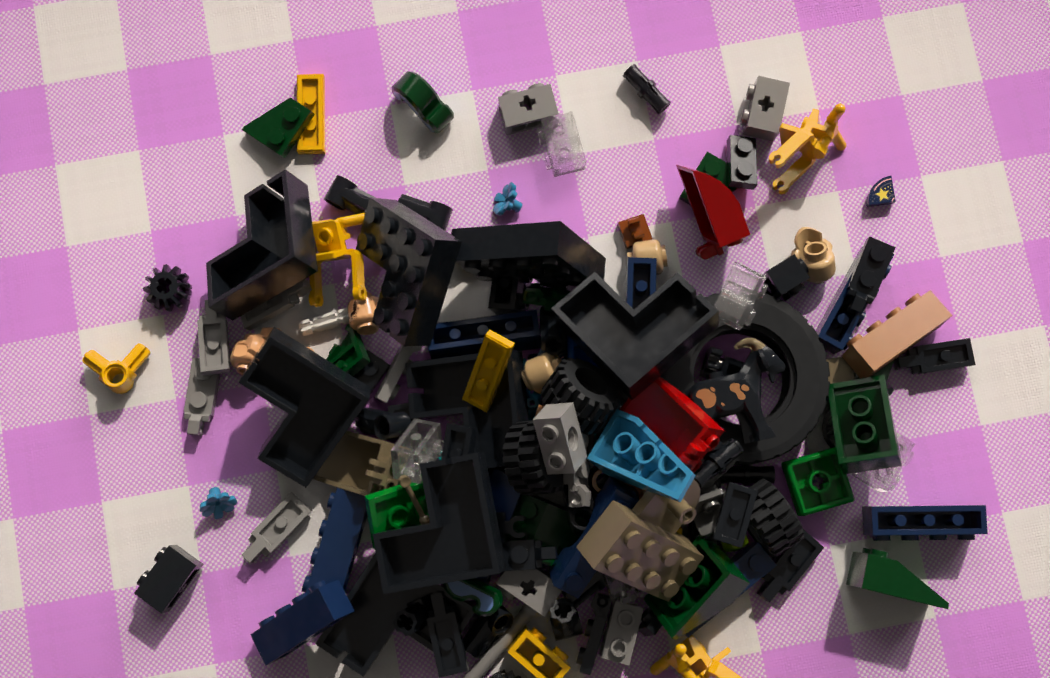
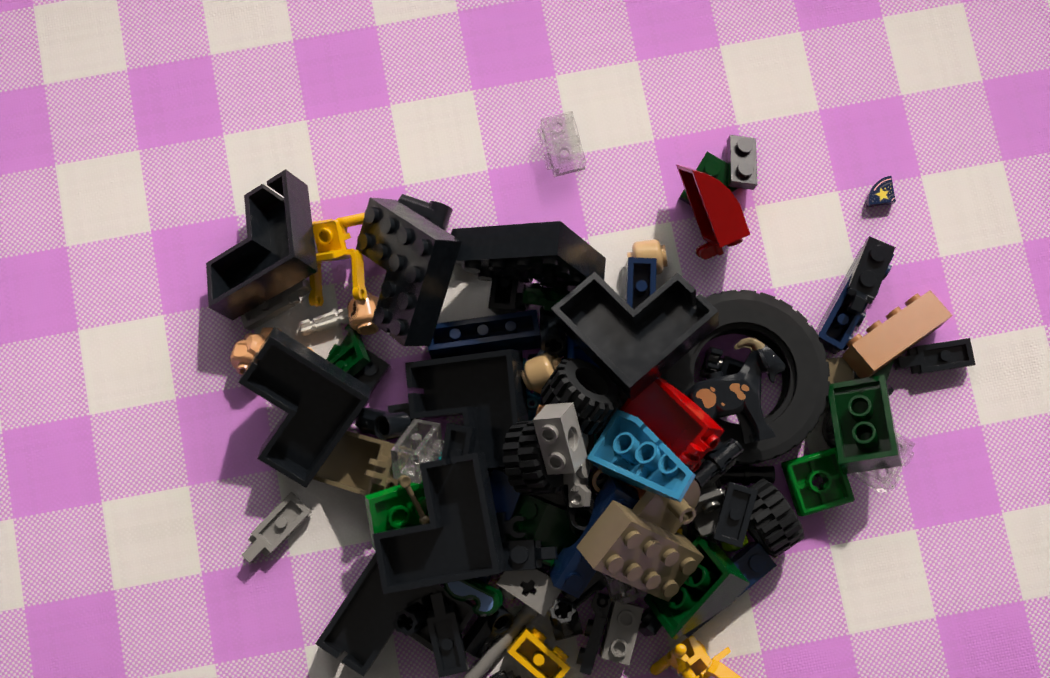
(108, 370): yellow axle -> none
(158, 288): black gear -> none
(167, 578): black brick -> none
(200, 398): light grey hinge -> none
(213, 342): light grey hinge -> none
(217, 503): dark azure plant -> none
(280, 126): dark green wing -> none
(302, 621): dark blue brick -> none
(312, 96): yellow tile -> none
(339, 540): dark blue brick -> none
(346, 196): black piece -> none
(389, 388): light grey hinge -> none
(423, 101): dark green animal -> none
(488, 370): yellow tile -> none
(507, 200): dark azure plant -> none
(516, 116): light grey brick -> none
(634, 230): dark orange tile -> none
(646, 89): black pin -> none
(739, 295): clear brick -> none
(773, 96): light grey brick -> none
(786, 278): black brick -> none
(790, 567): black hinge -> none
(810, 140): yellow piece -> none
(815, 253): tan head -> none
(878, 573): dark green slope -> none
(924, 520): dark blue brick -> none

